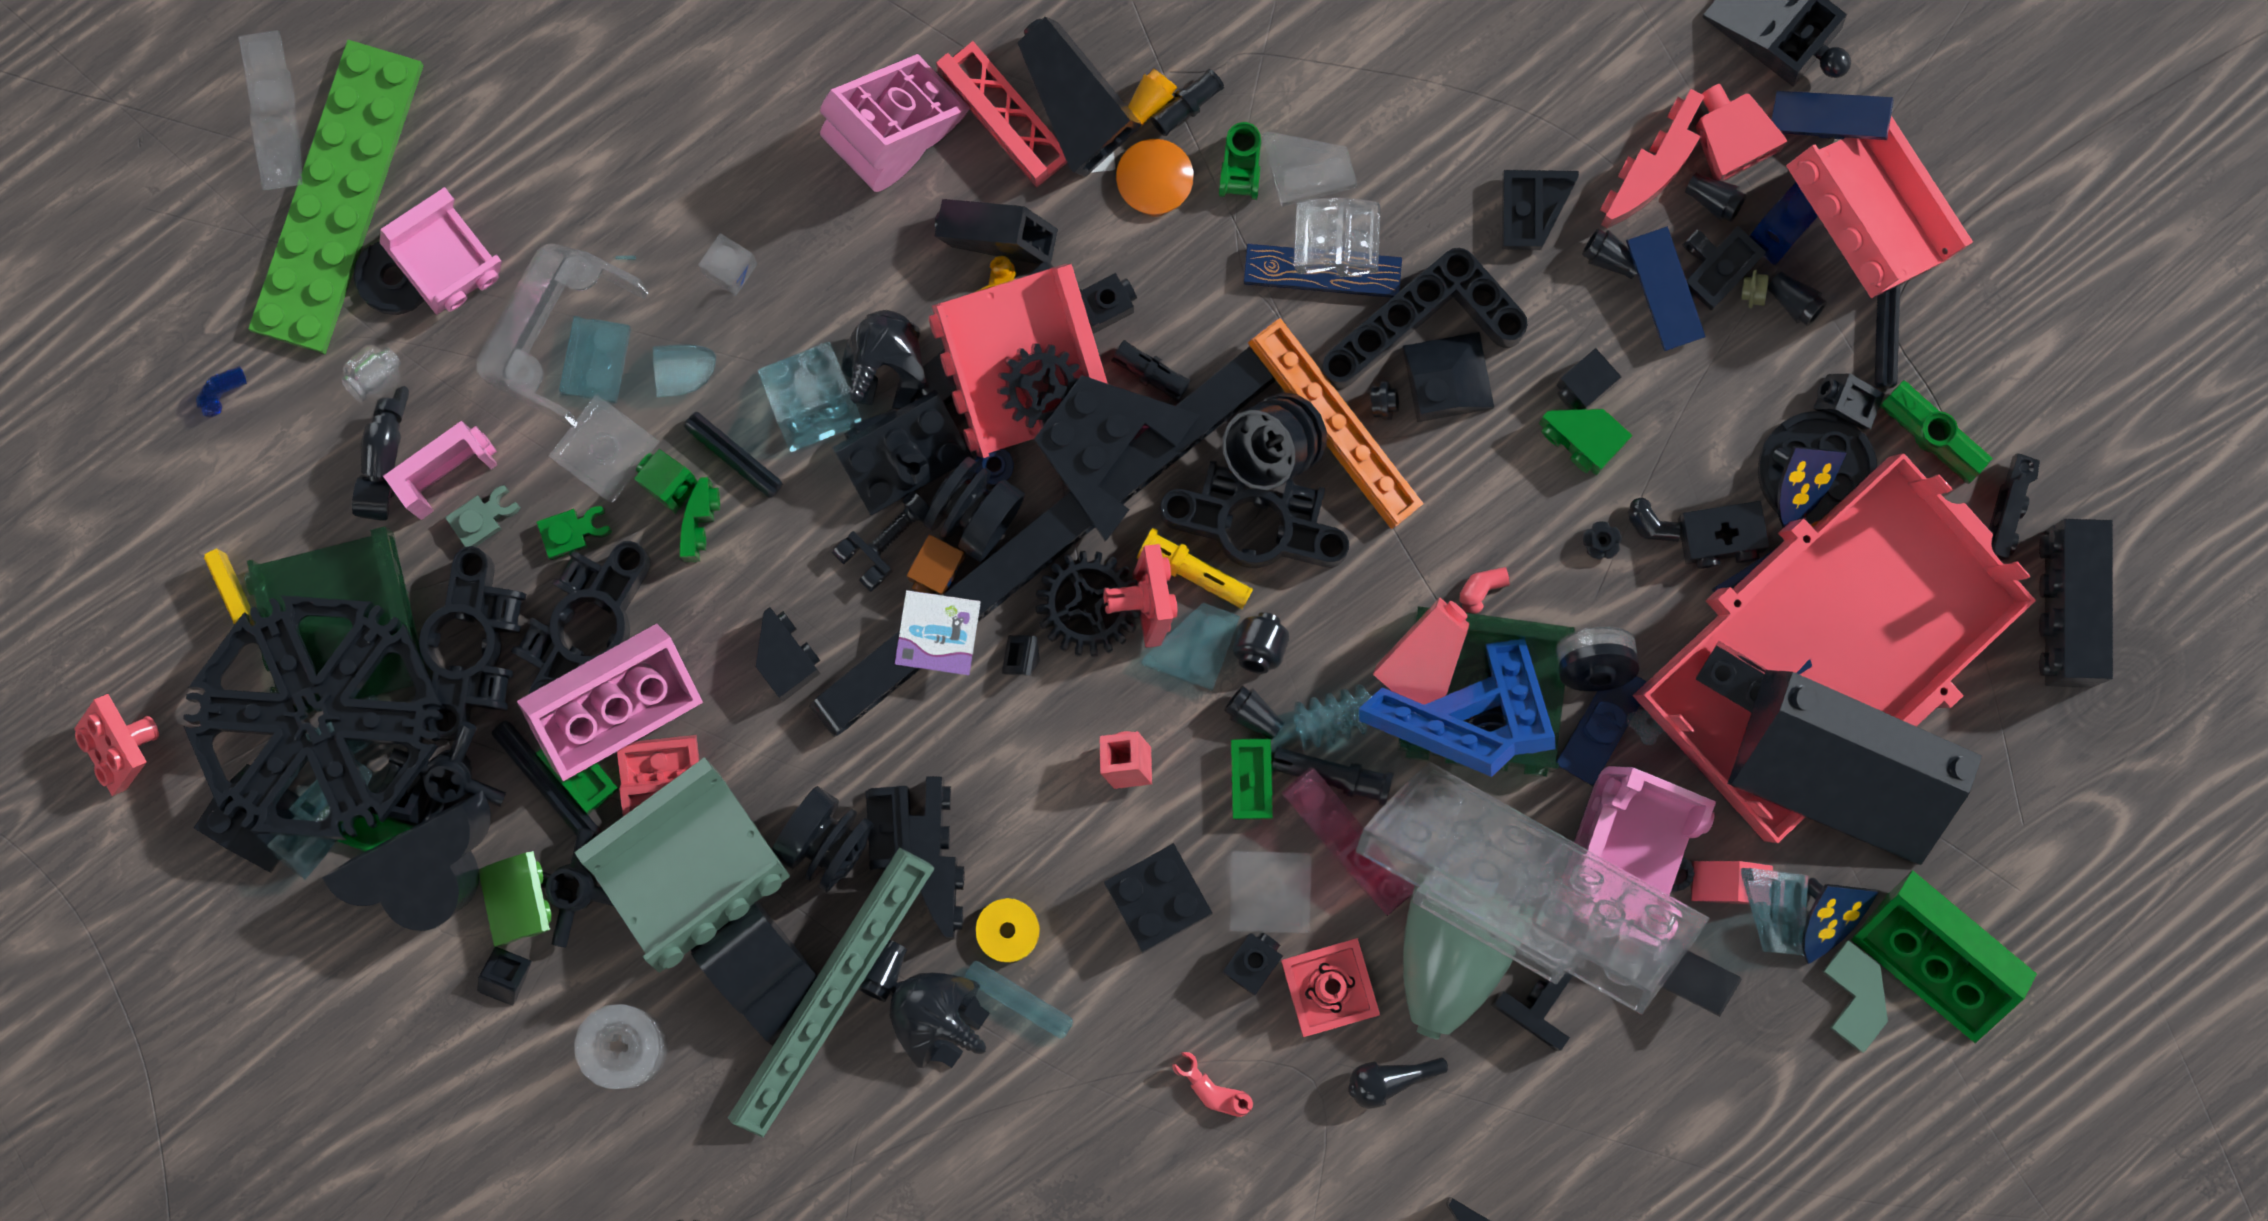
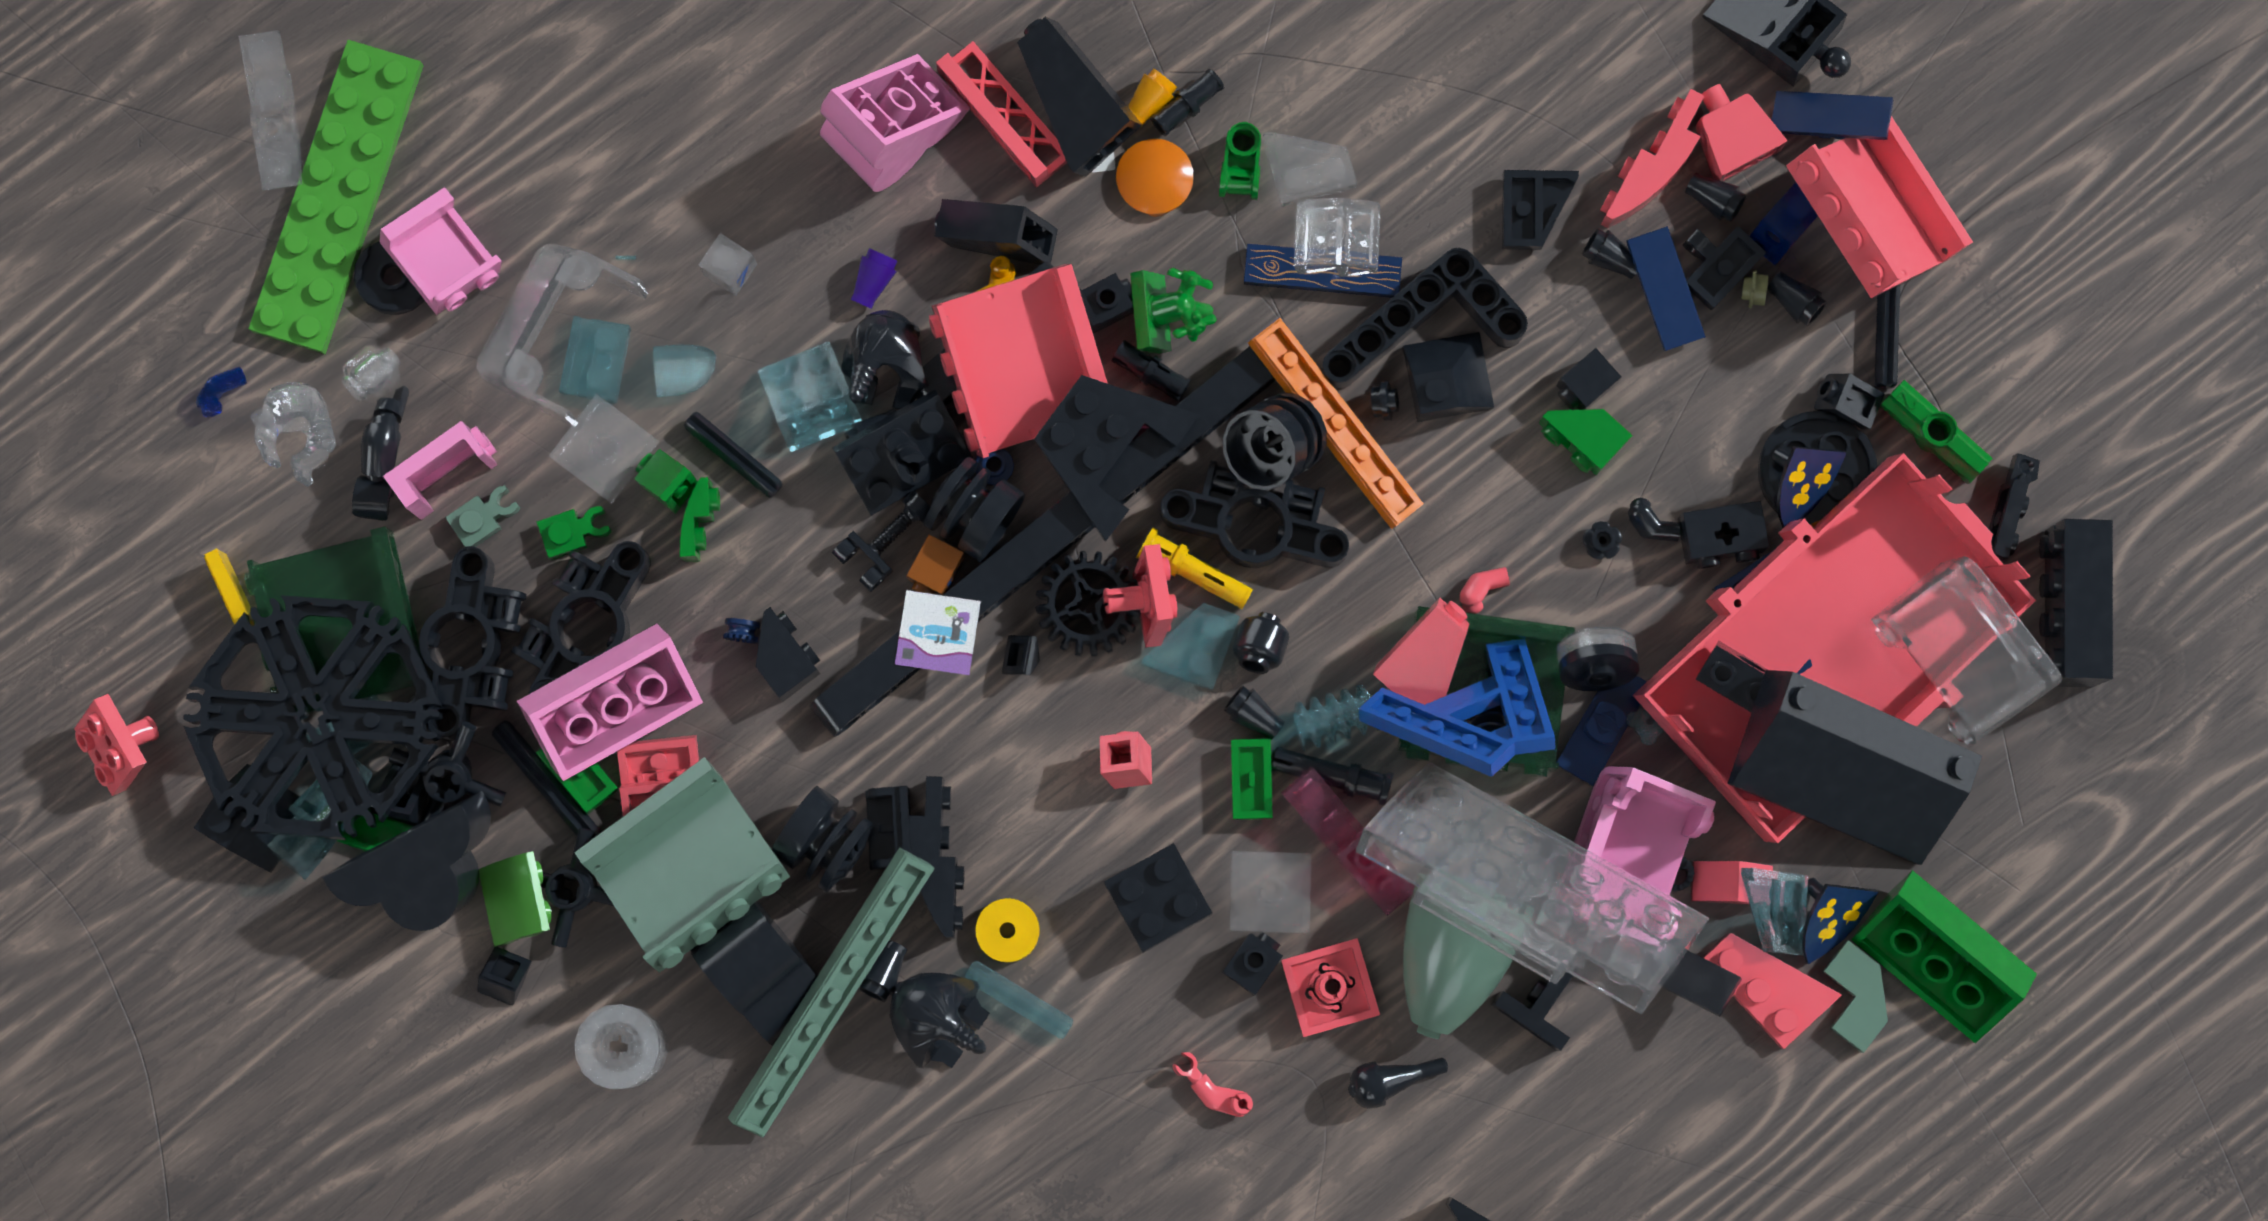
(294, 409): none -> clear piece
(741, 629): none -> dark blue bush
(873, 277): none -> dark purple cone
(1045, 368): black gear -> none
(1157, 309): none -> green piece
(1771, 990): none -> coral wing
(1969, 647): none -> clear windscreen

